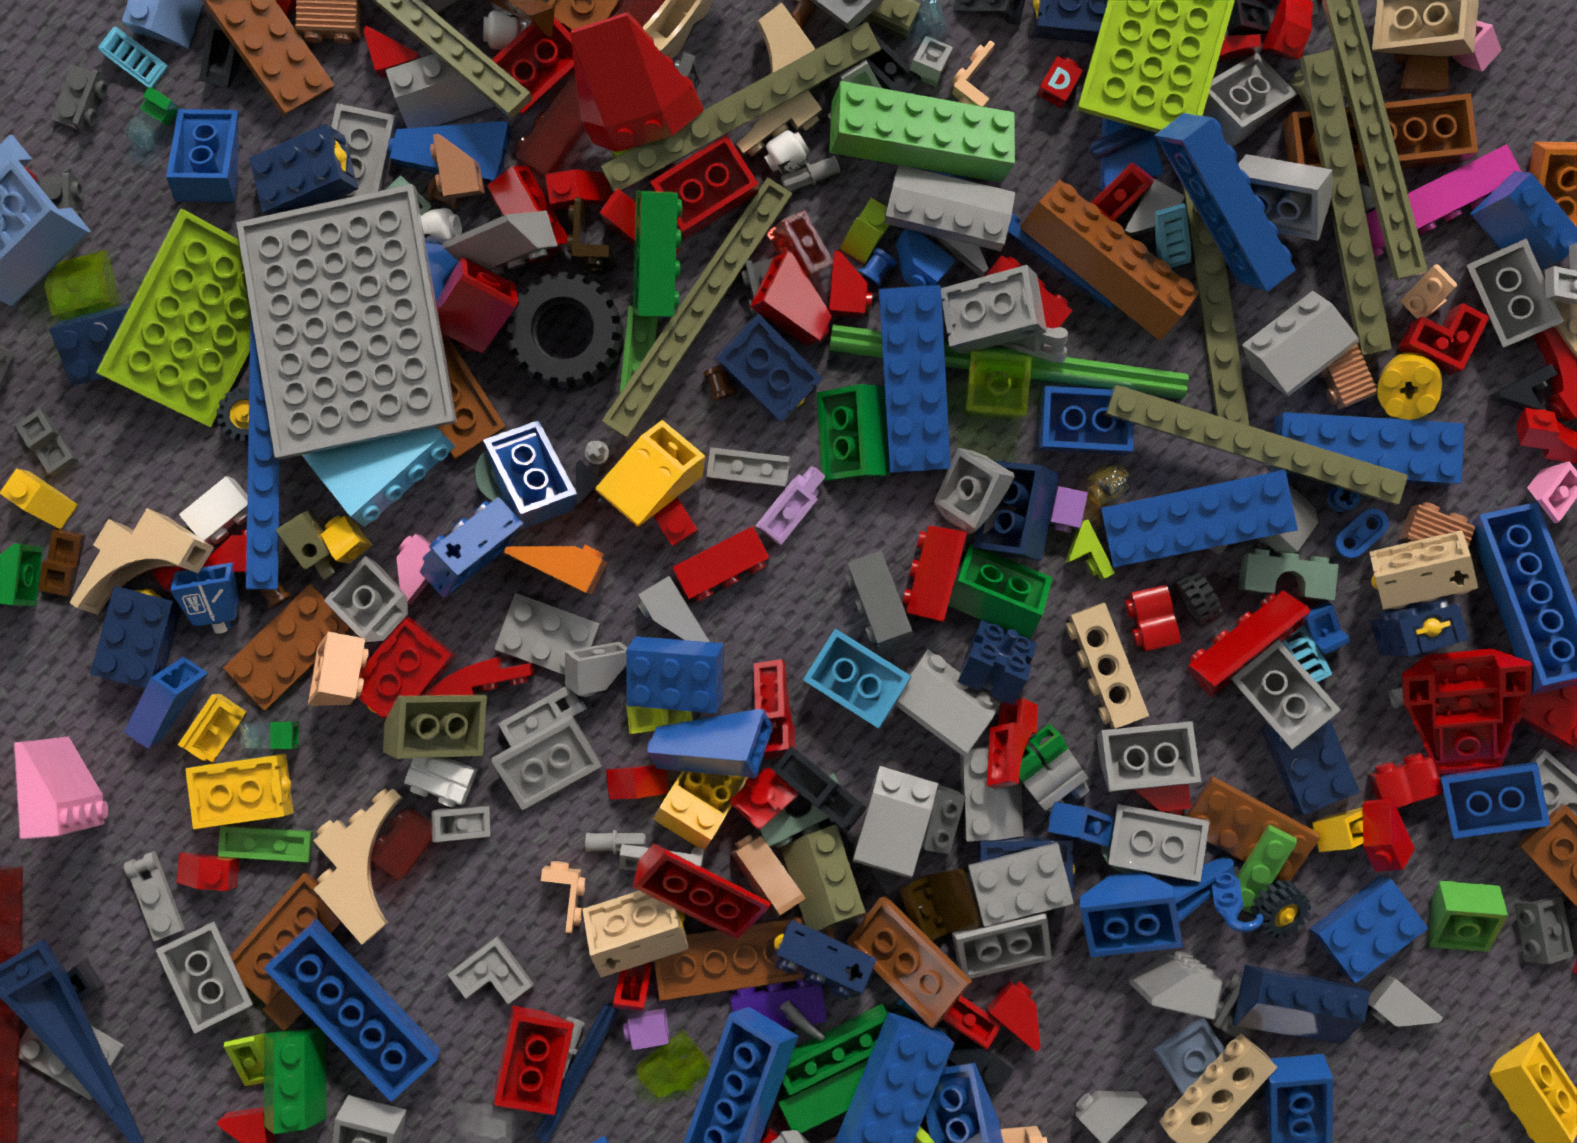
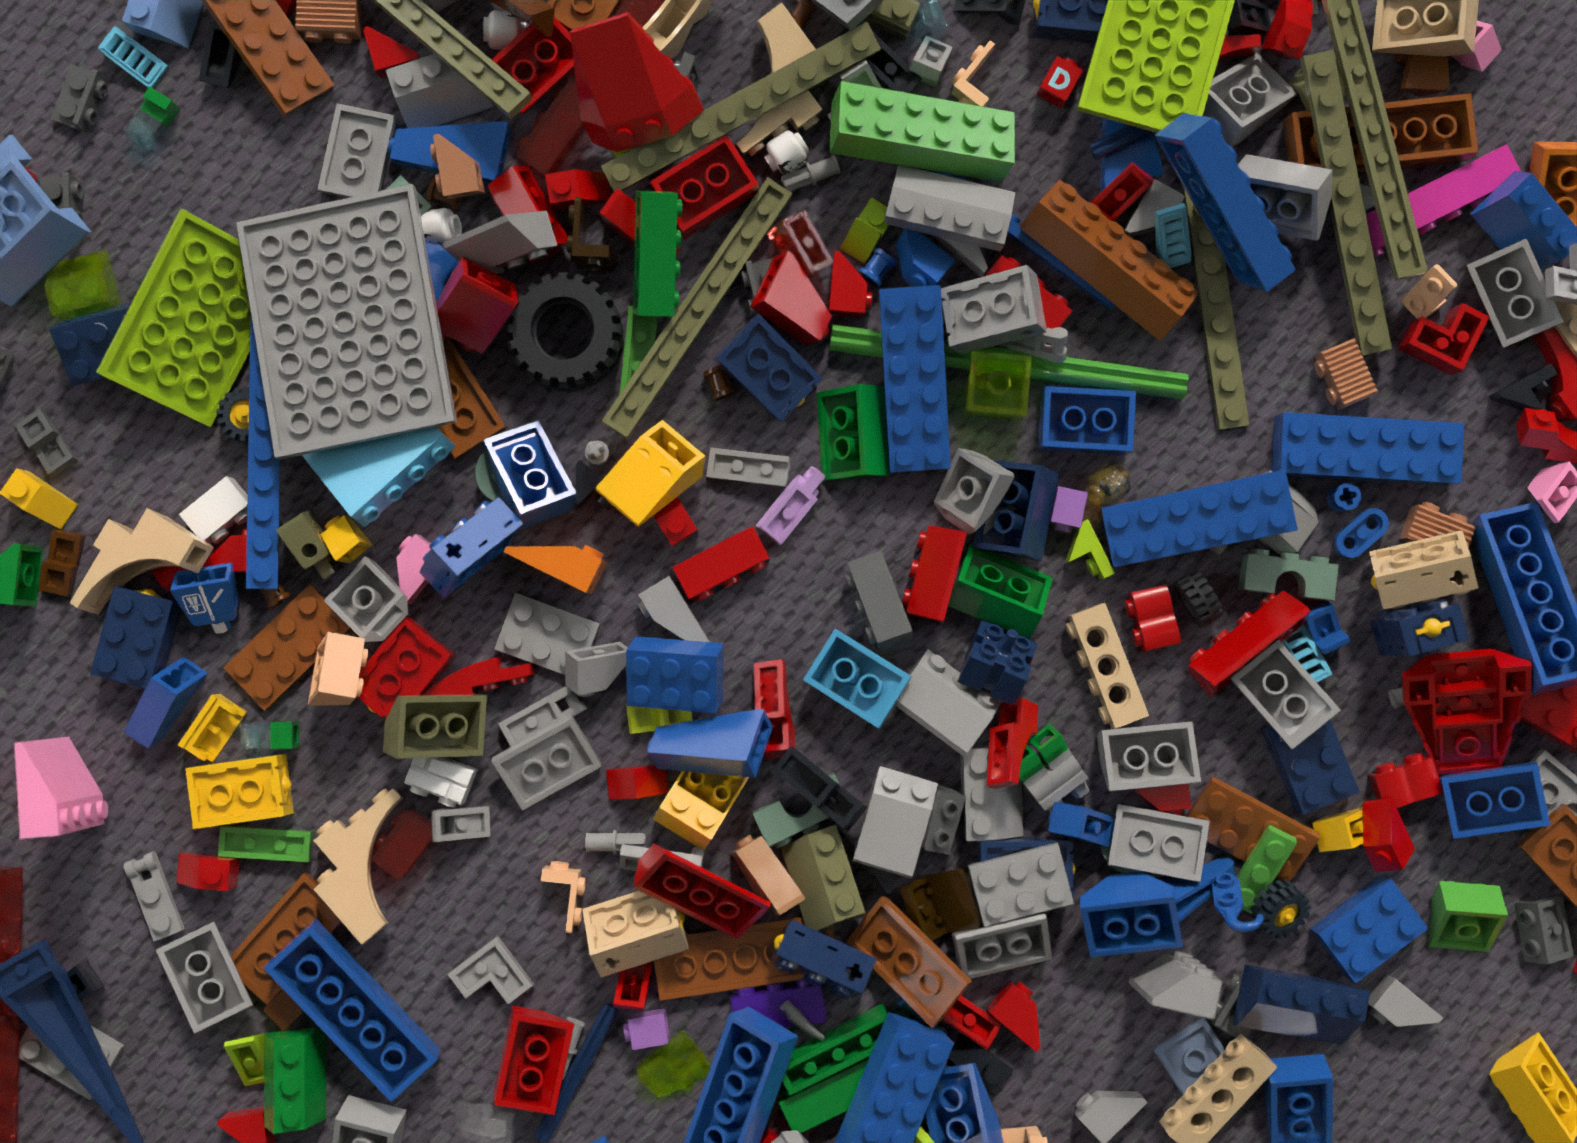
(204, 156): blue slope -> none
(304, 171): dark blue piece -> none
(763, 797): red piece -> none
(1256, 445): olive plate -> none
(1299, 343): light grey slope -> none
(1406, 403): yellow brick -> none

